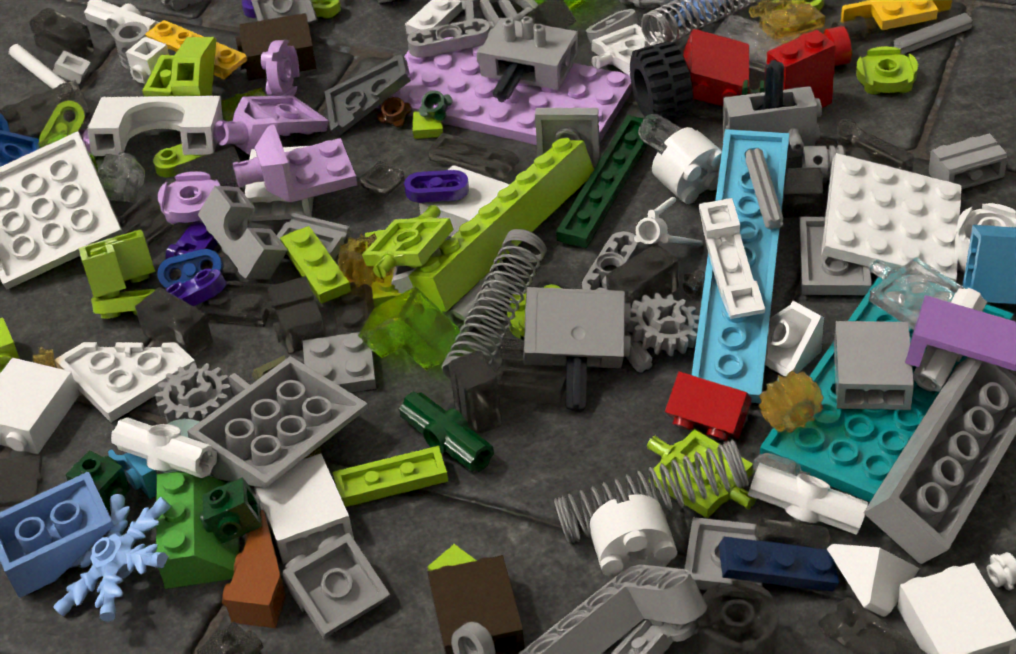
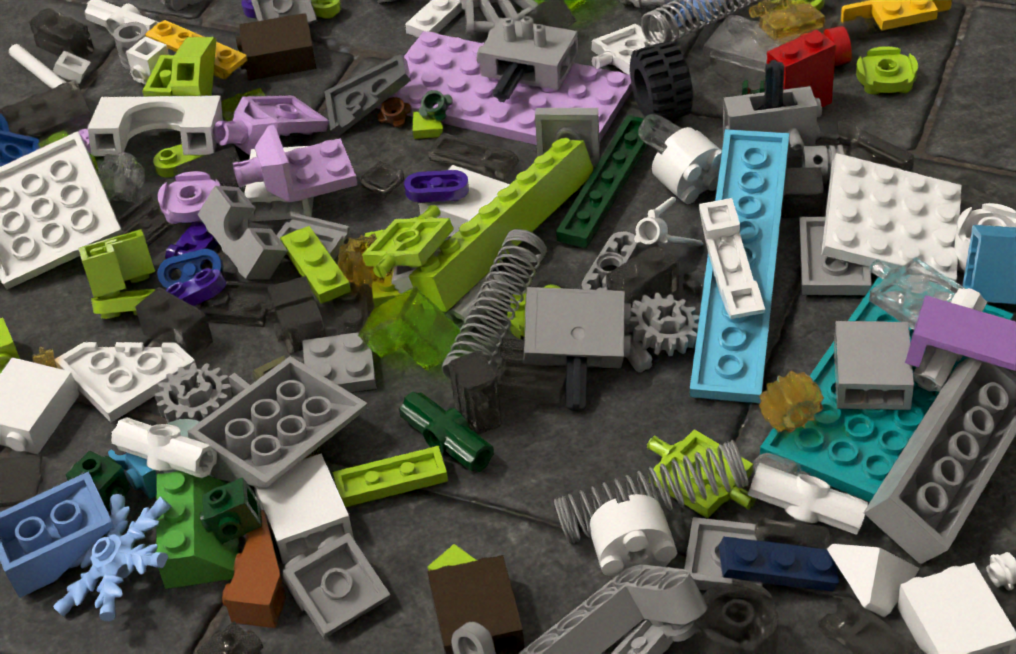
(58, 123): lime plate -> none
(281, 68): lavender plate -> none
(432, 41): light grey beam -> none
(612, 23): light grey plate -> none
(708, 406): red brick -> none
(716, 66): red brick -> none
(764, 188): light grey axle -> none
(793, 338): white slope -> none
(933, 33): light grey axle -> none
(969, 161): light grey brick -> none

